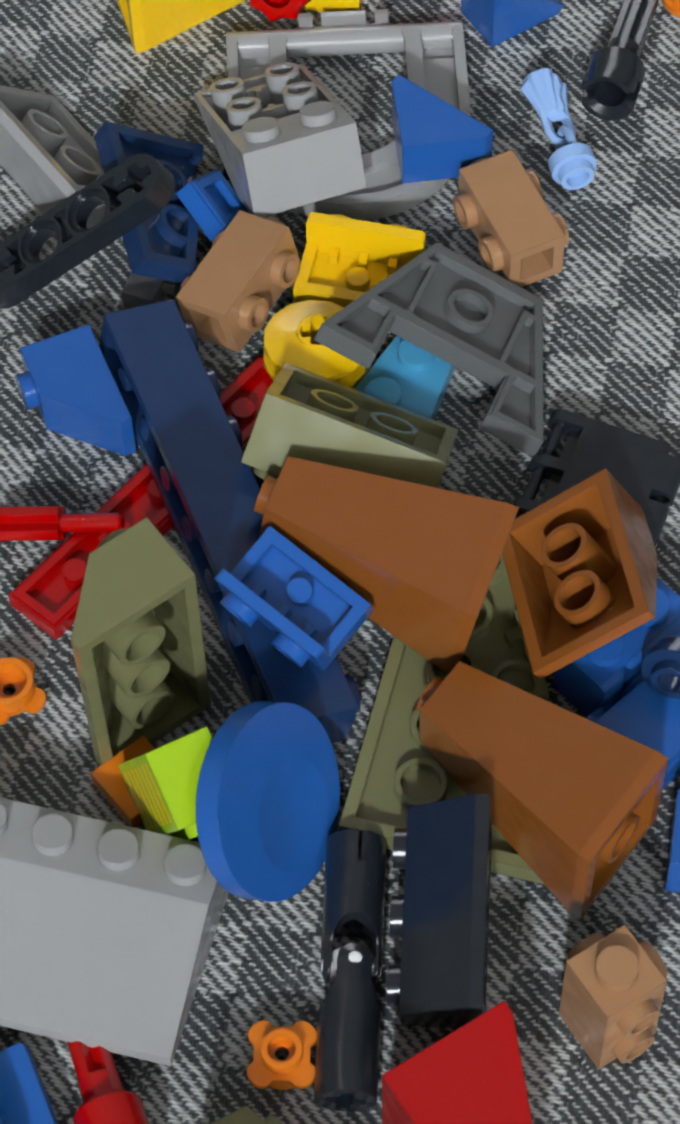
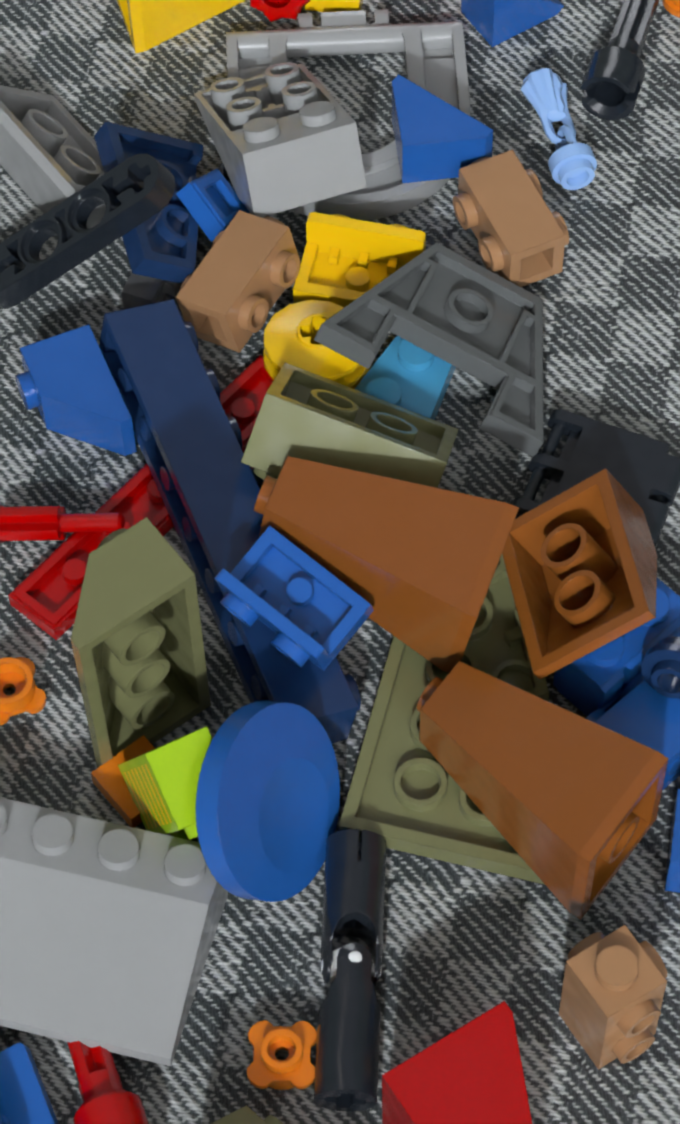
(442, 913): black slope -> none

